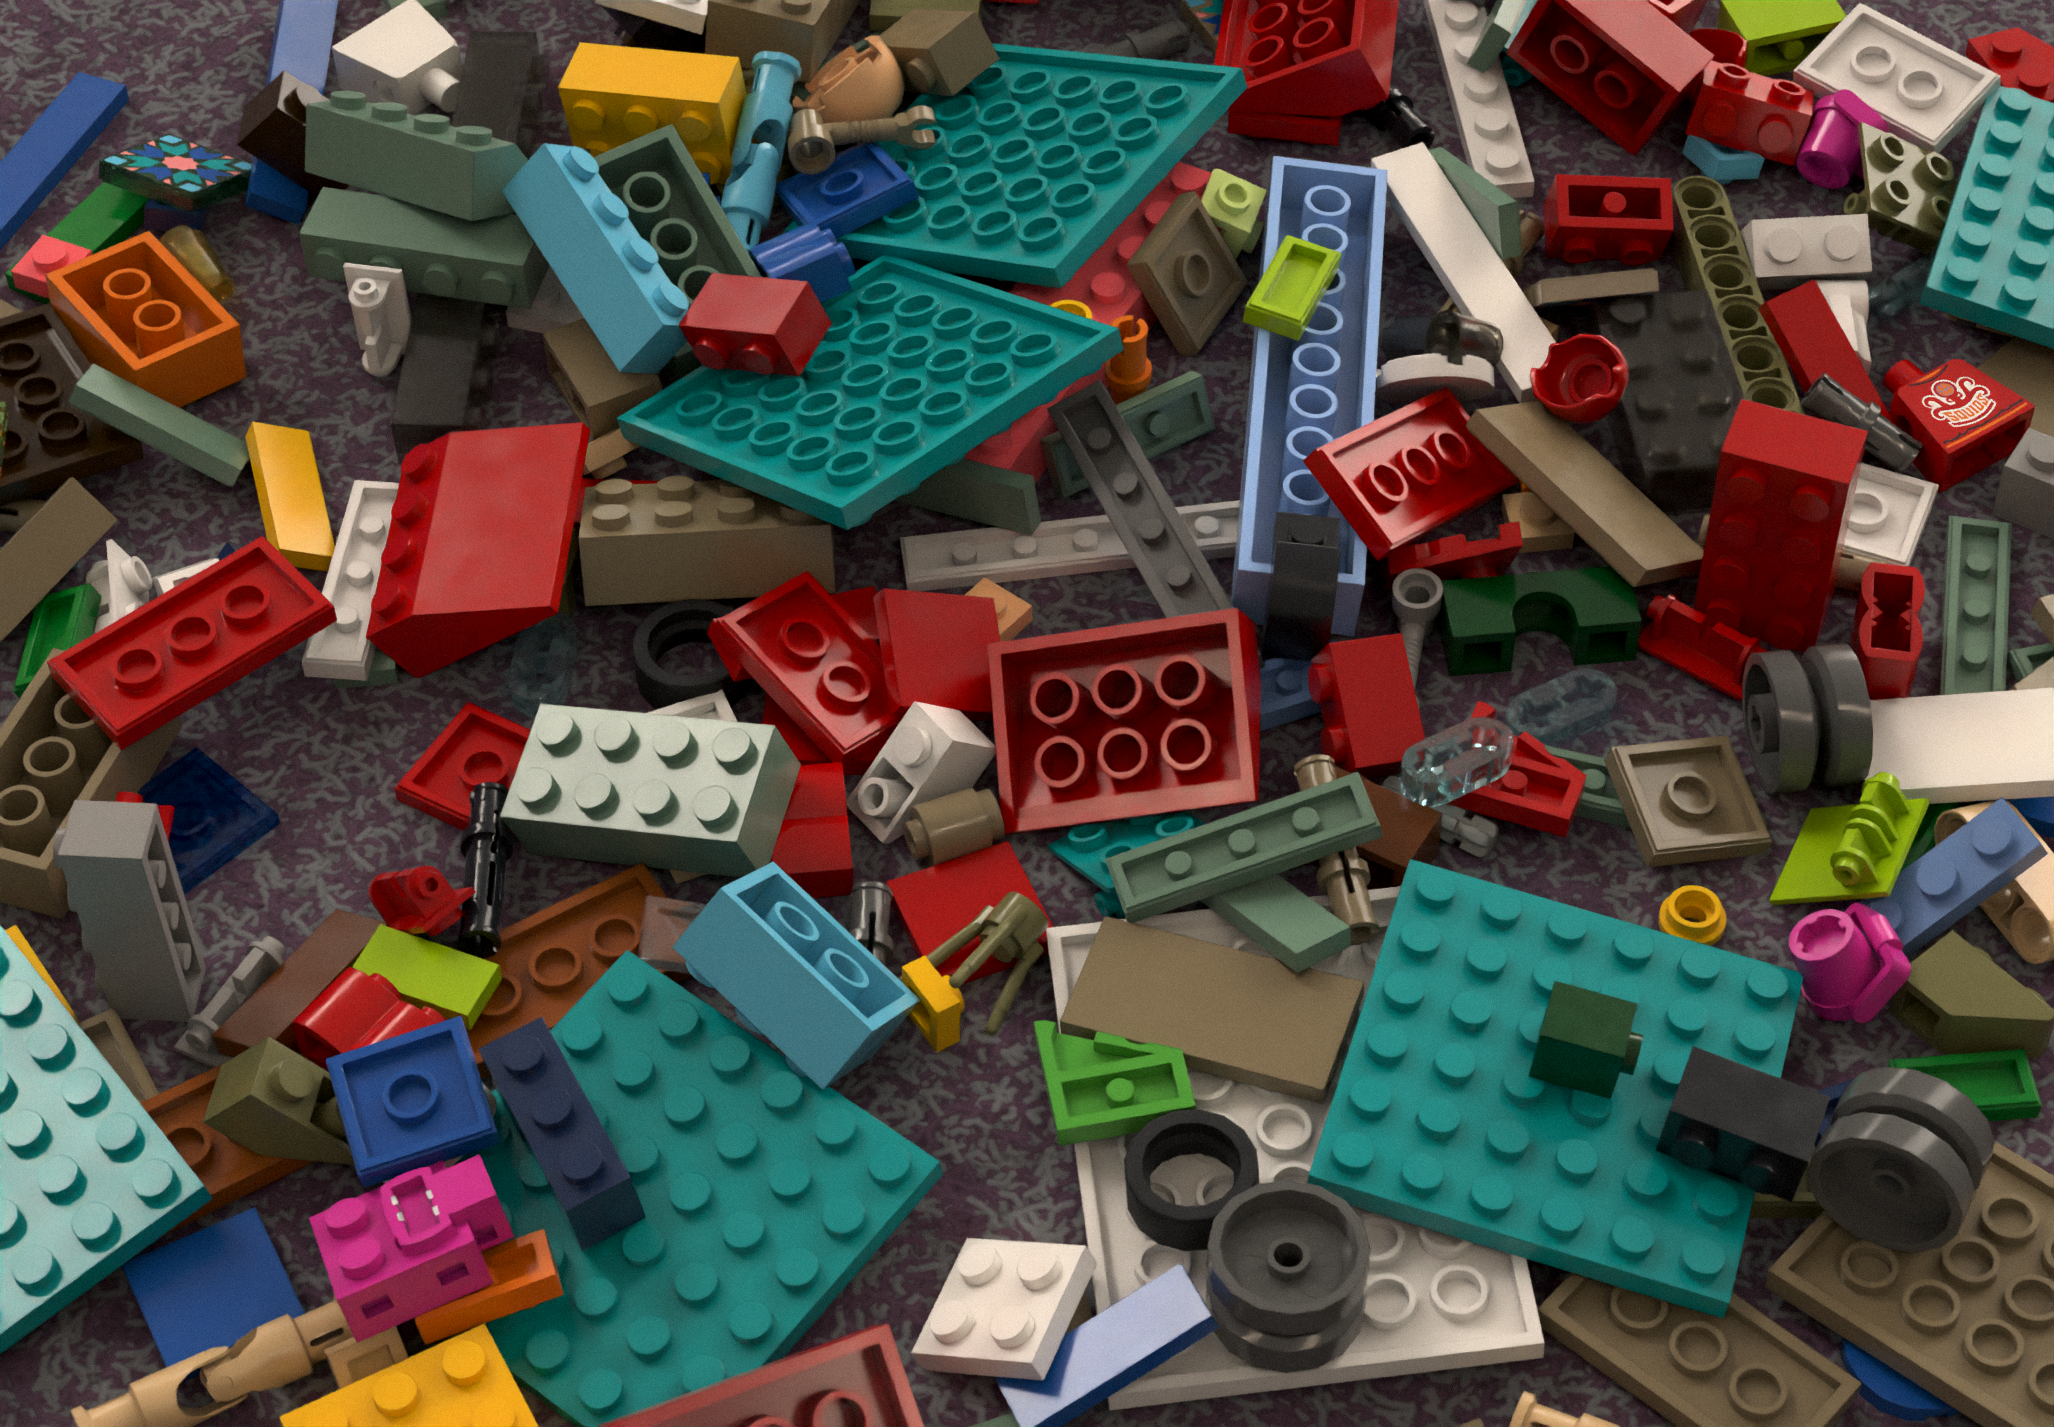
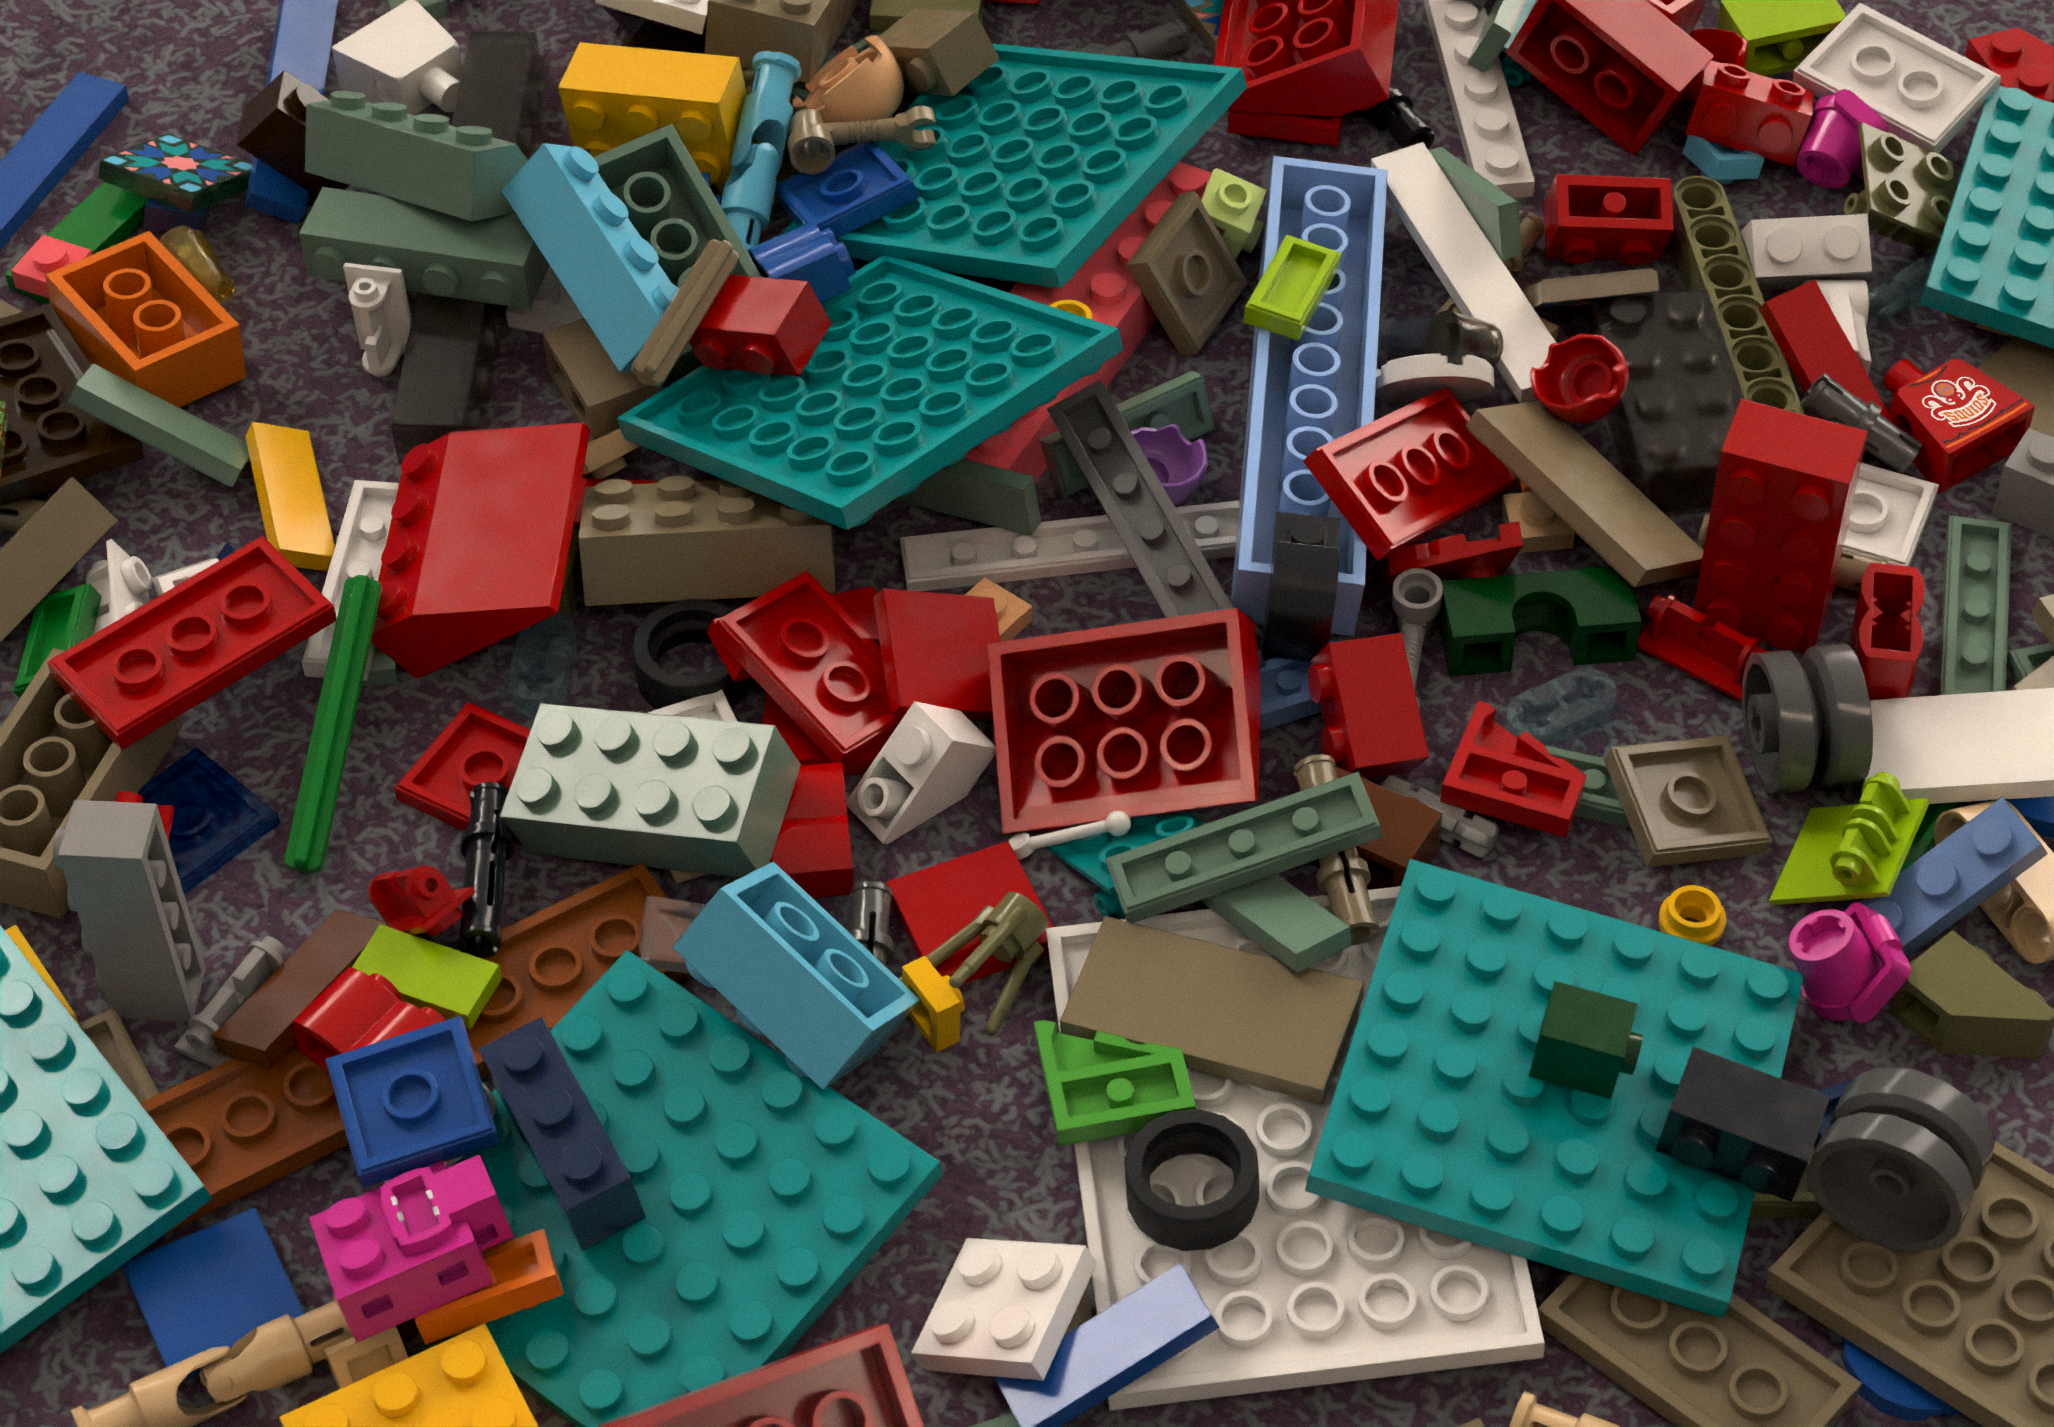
(279, 1106): olive slope -> none
(333, 725): none -> green axle
(685, 313): none -> dark tan axle
(953, 826): dark tan brick -> none
(1116, 823): none -> white hinge
(1130, 369): orange pin -> none
(1174, 460): none -> medium lavender hair
(1287, 1275): dark grey wheel -> none
(1461, 767): clear light blue beam -> none
(1994, 1080): green tile -> none

